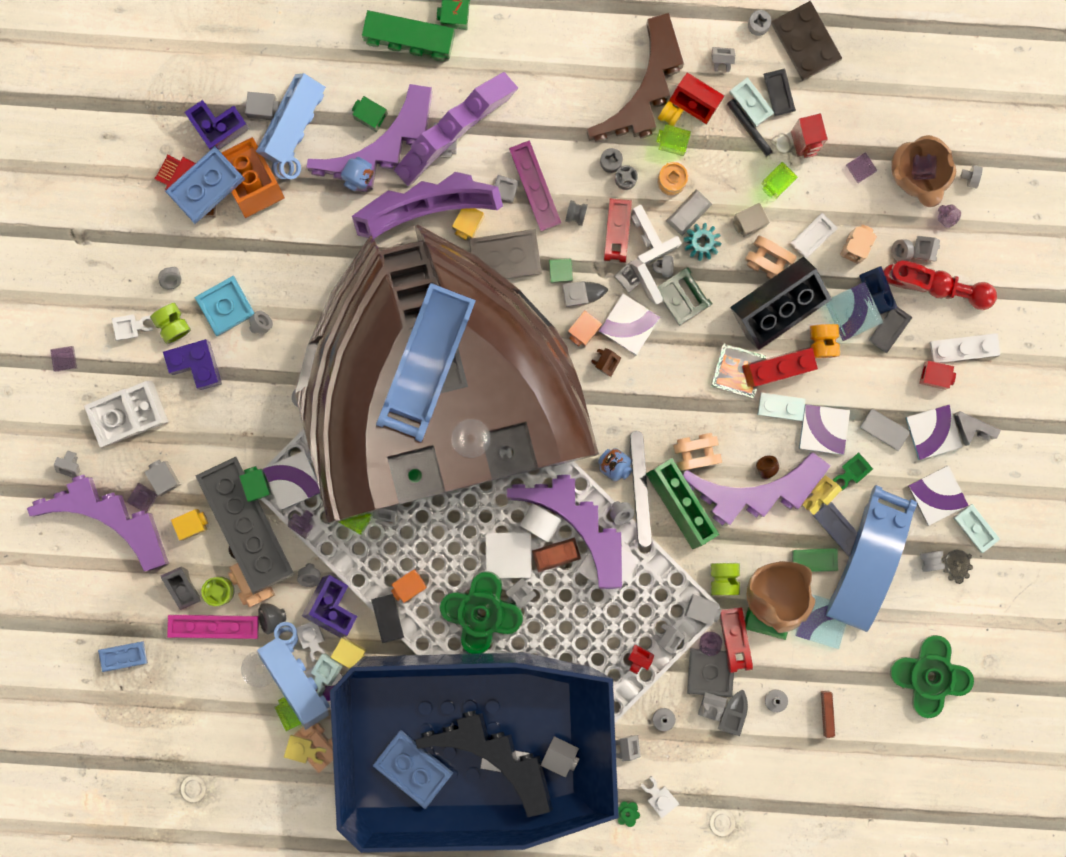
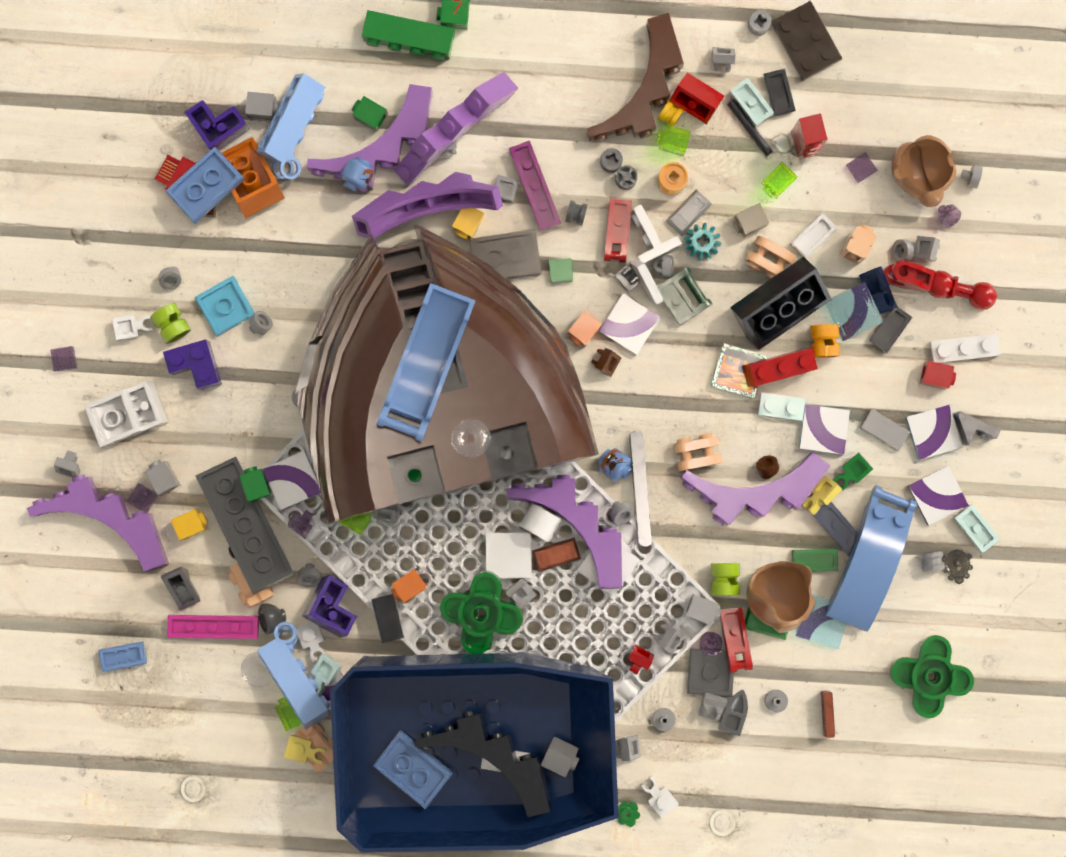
(217, 591): lime wheel -> none
(348, 652): light yellow brick -> none
(583, 293): plate -> none
(682, 504): green brick -> none
(924, 167): tile -> none

